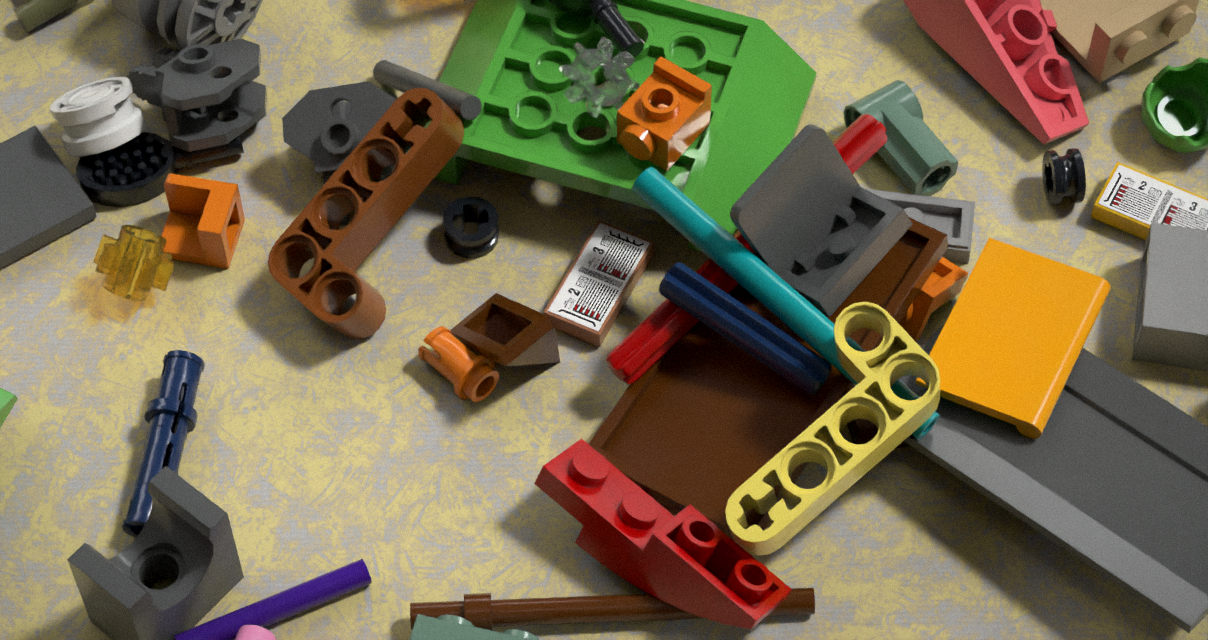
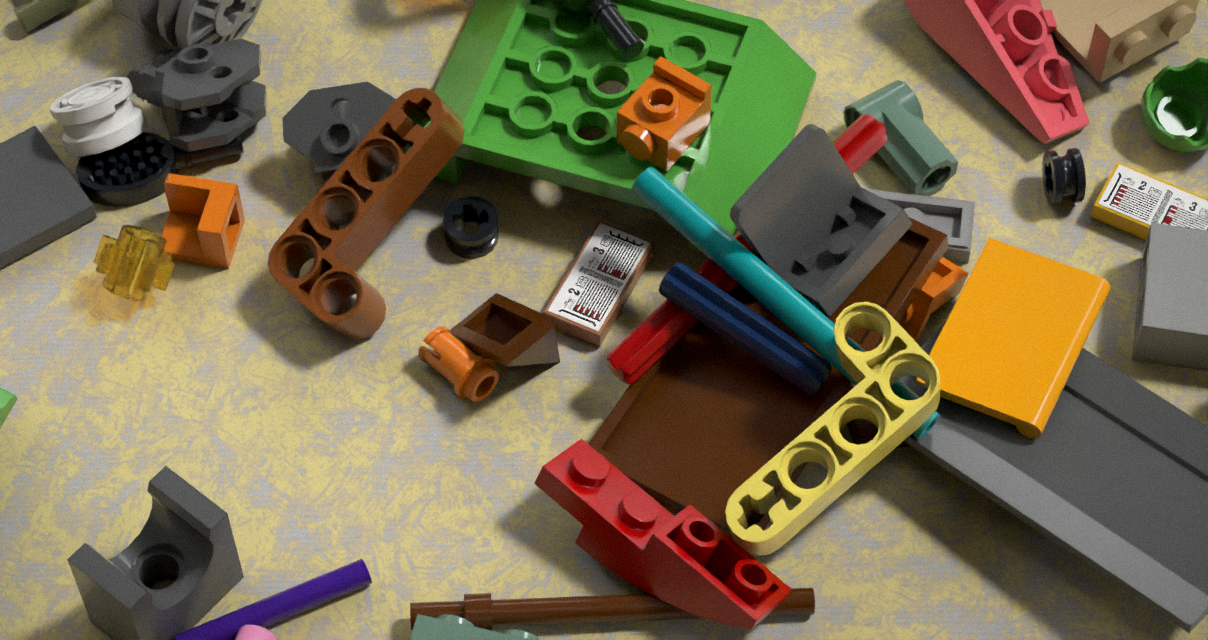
(169, 421): dark blue pin -> none
(403, 79): dark grey bar -> none
(615, 74): clear gear -> none

